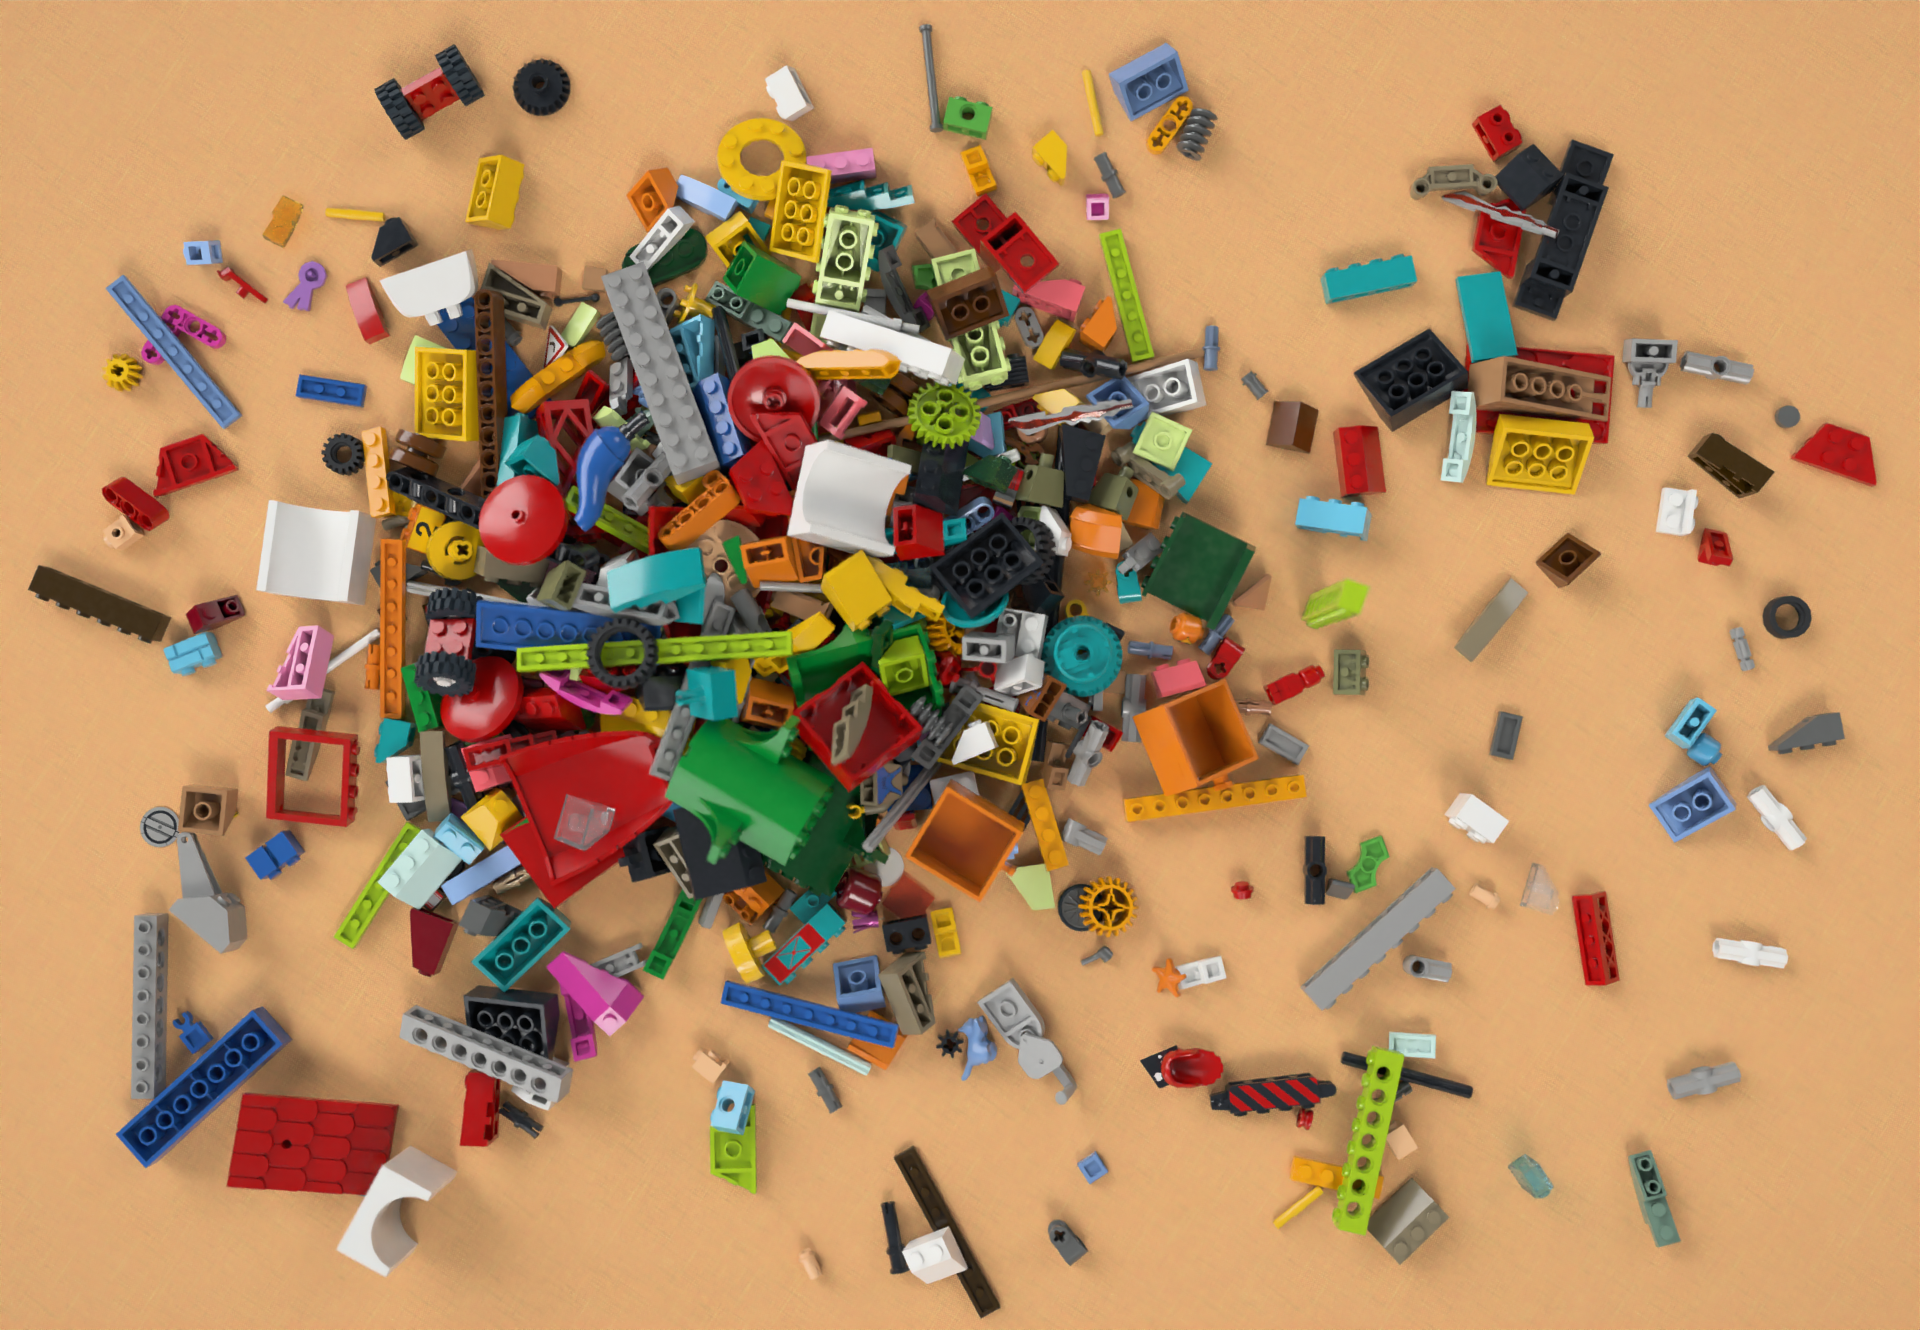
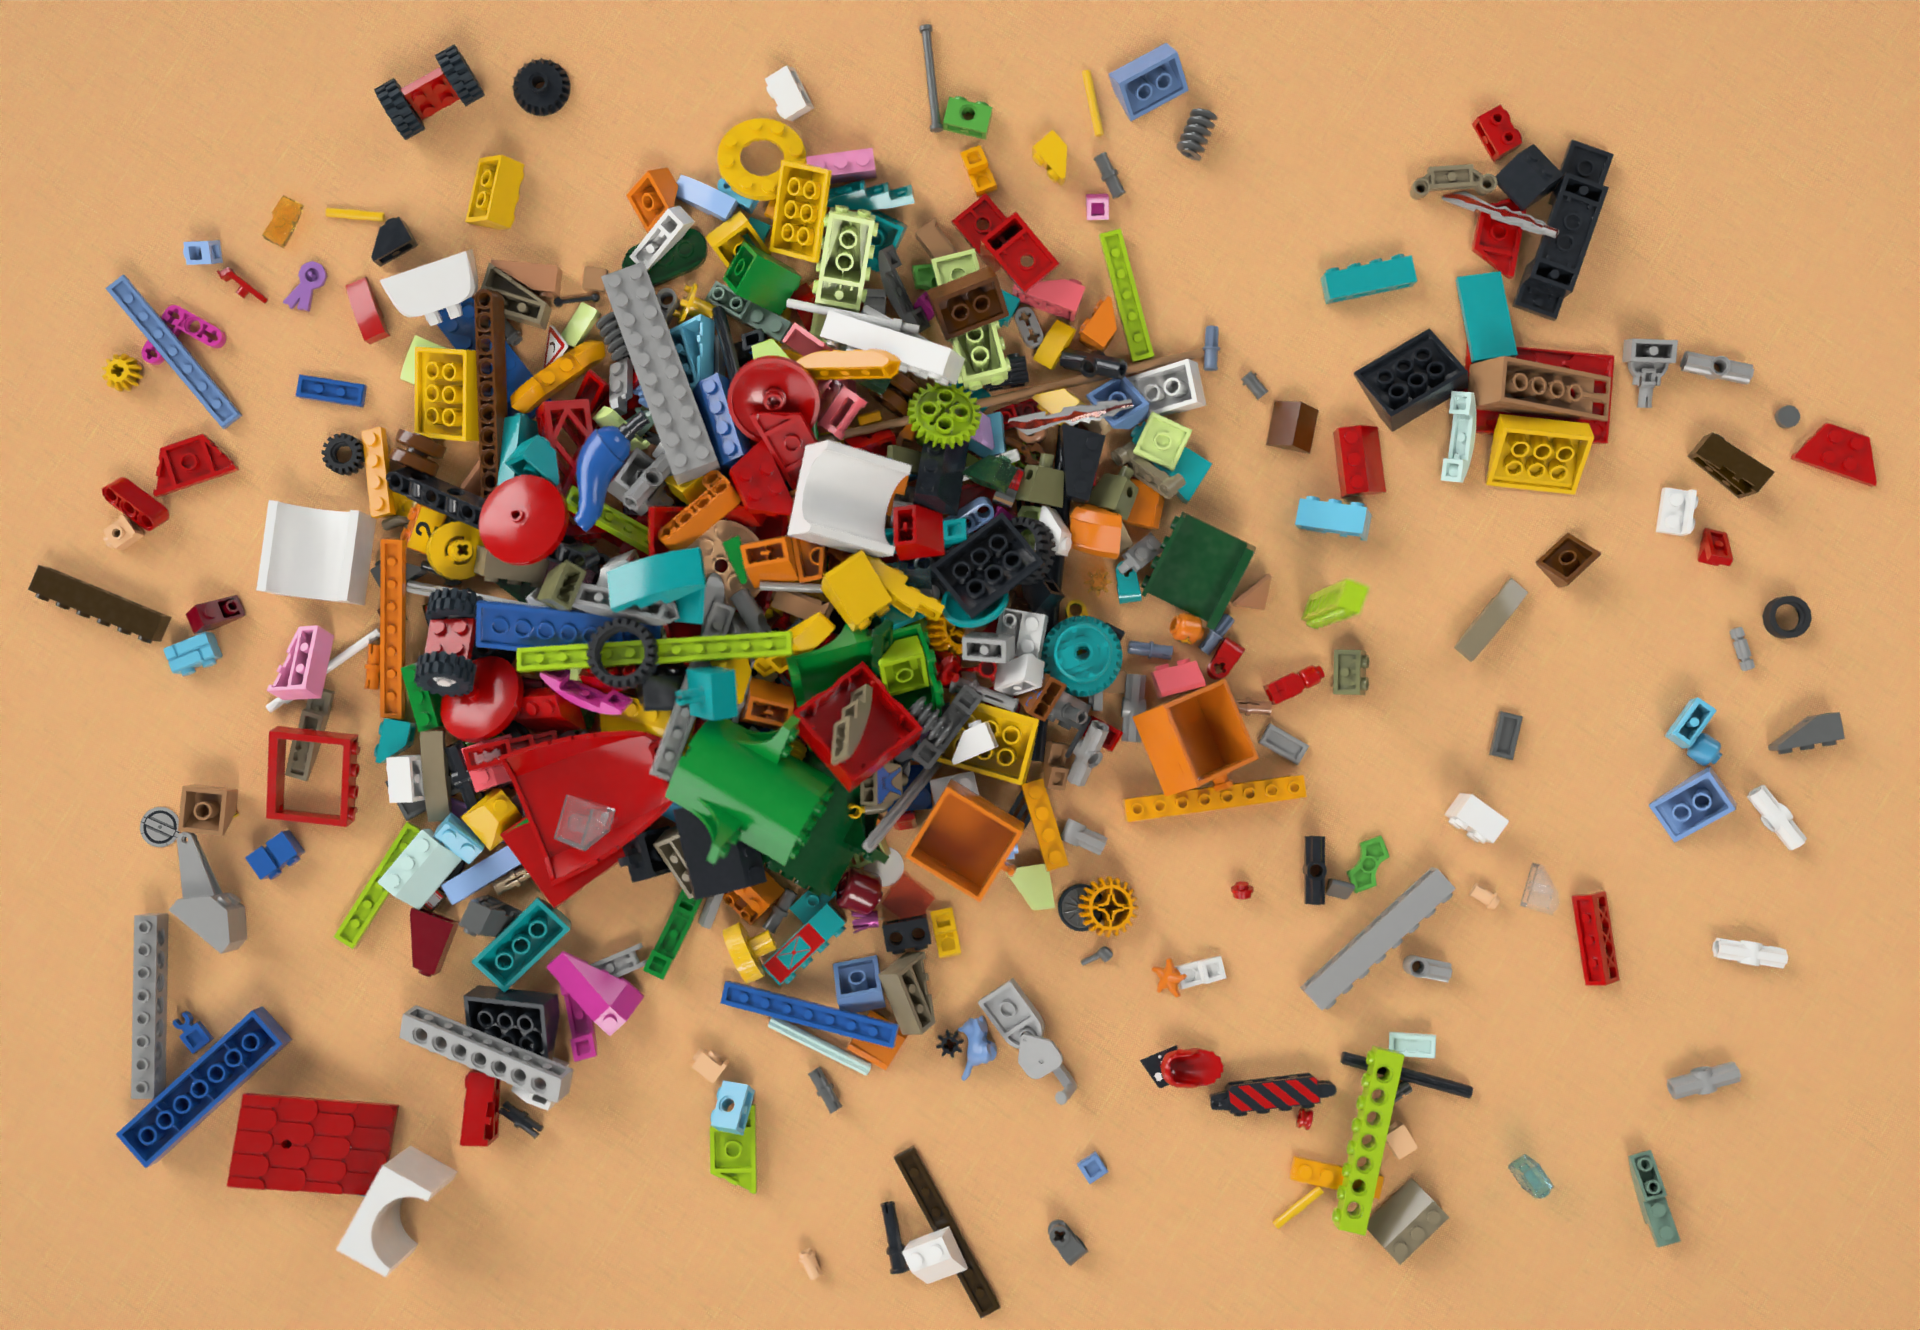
(1168, 116): light orange beam -> none

